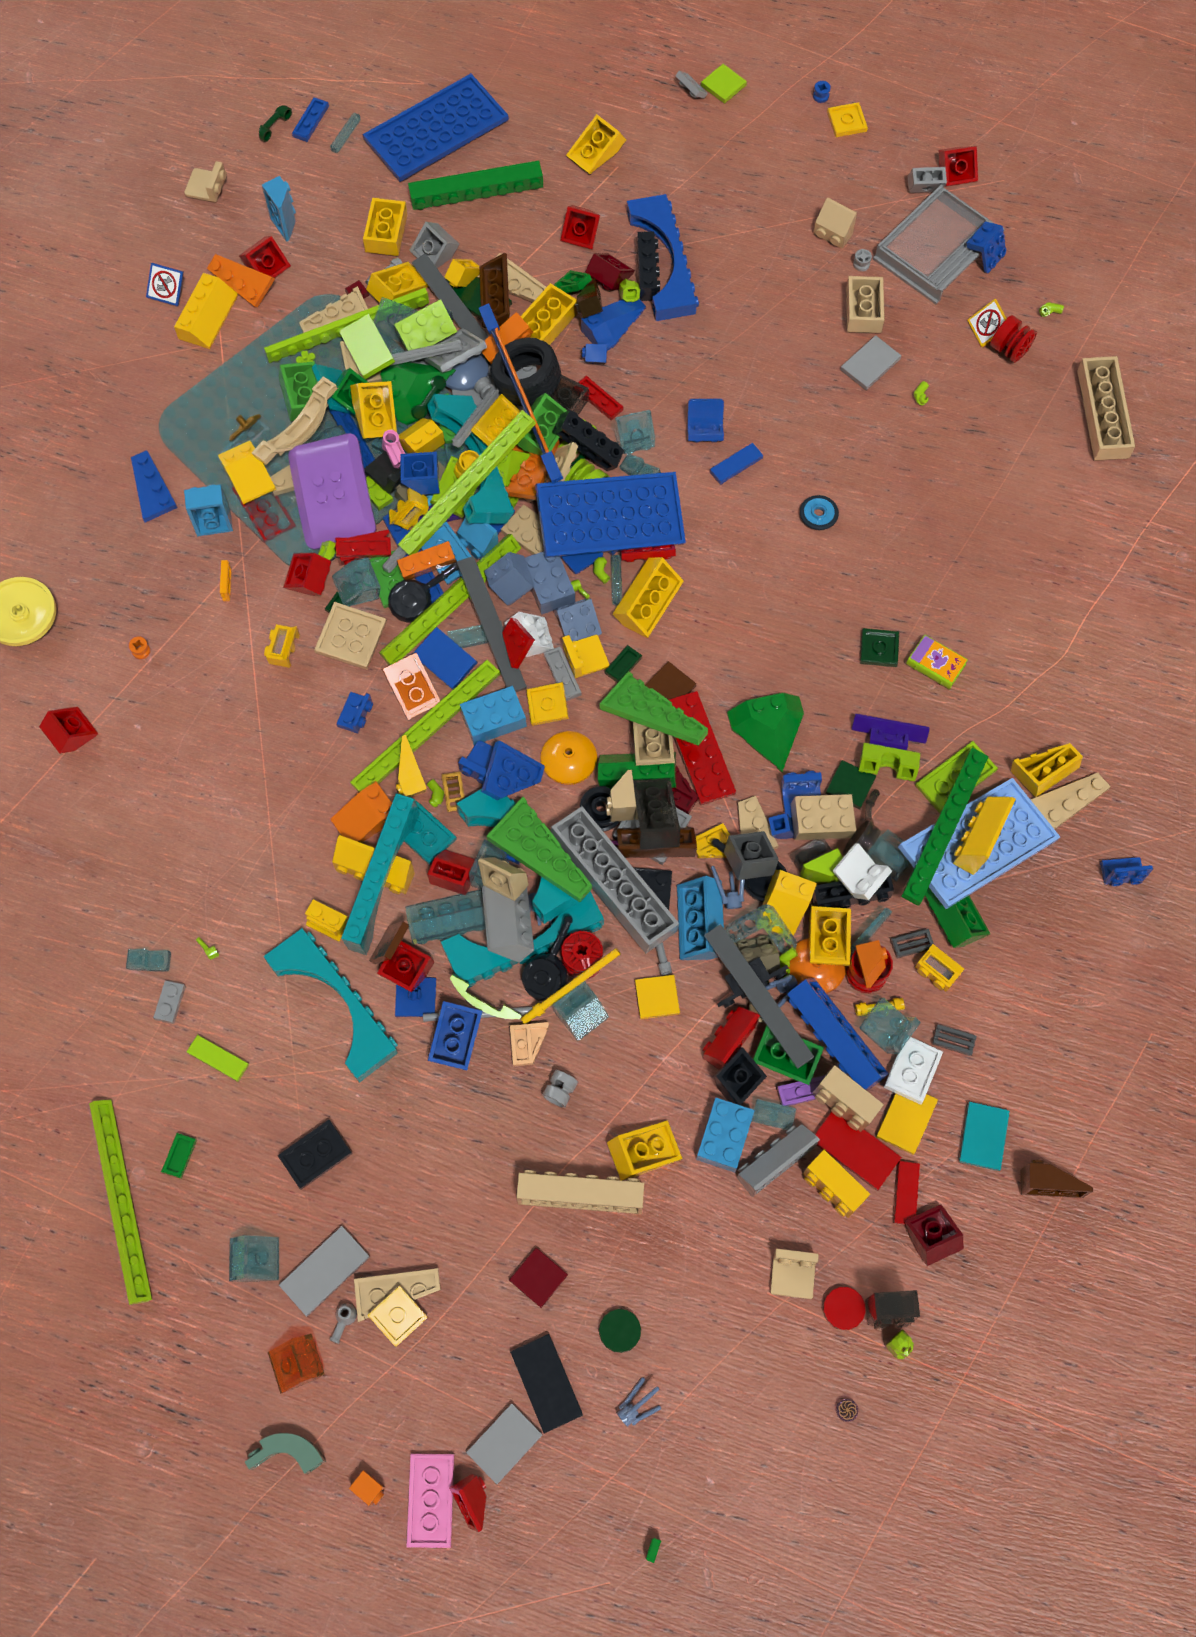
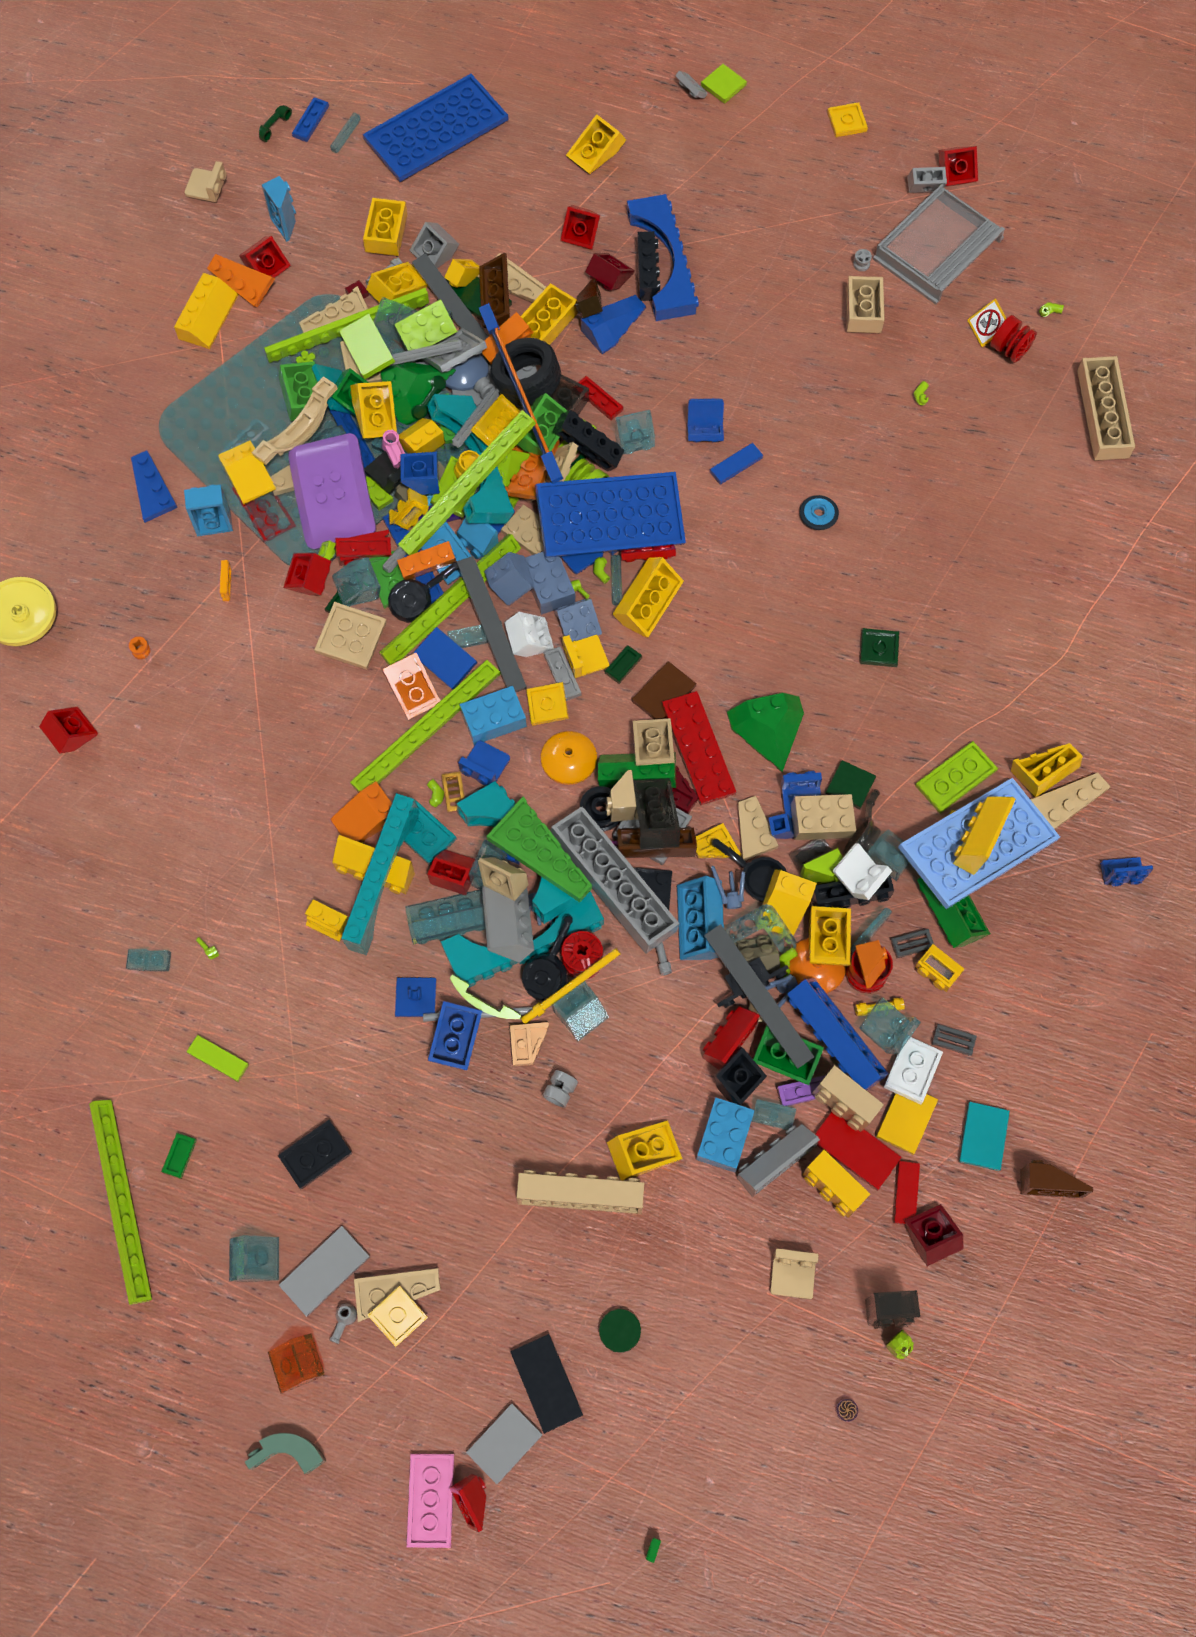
(164, 284): piece -> none
(169, 1002): light grey plate -> none
(244, 424): pearl gold piece -> none
(281, 645): yellow window -> none
(301, 957): teal arch -> none
(354, 712): blue bracket -> none
(367, 1488): orange brick -> none
(389, 942): reddish brown tile -> none
(406, 967): red slope -> none
(409, 777): yellow slope -> none
(475, 185): green brick -> none
(510, 772): blue plate -> none
(517, 642): red wing -> none
(538, 1277): dark red tile -> none
(573, 281): green wing -> none
(595, 353): blue brick -> none
(629, 290): lime rock -> none
(629, 1413): sand blue plant -> none
(635, 466): clear light blue slope -> none
(649, 708): bright green wing -> none
(657, 997): yellow tile -> none
(751, 855): dark grey brick -> none
(821, 91): blue wheel -> none
(835, 223): tan slope -> none
(844, 1308): red tile -> none
(870, 362): light grey tile -> none
(890, 732): dark purple bracket -> none
(902, 761): lime arch -> none
(937, 662): piece -> none
(944, 827): green plate -> none
(991, 242): blue bracket -> none

